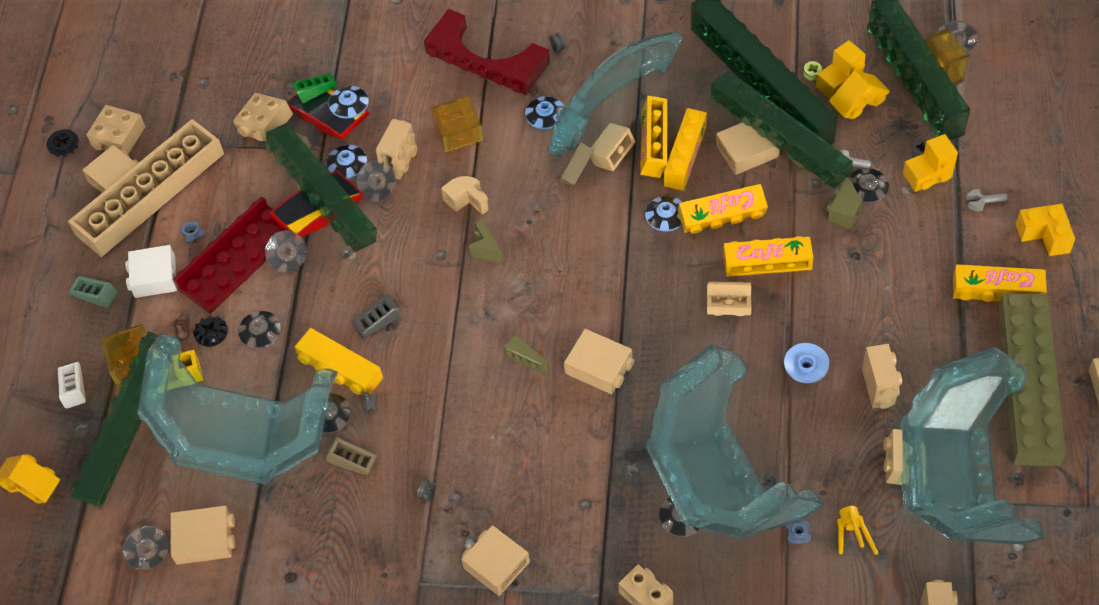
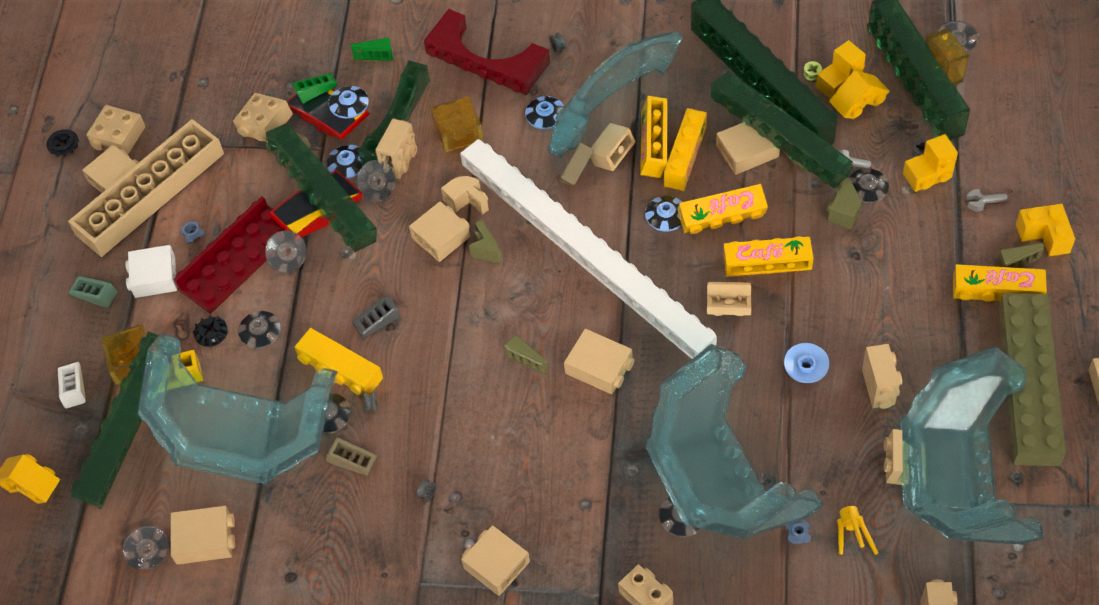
(373, 50): none -> green slope
(409, 91): none -> clear green arch
(440, 231): none -> tan brick
(588, 250): none -> white brick
(1020, 256): none -> olive slope

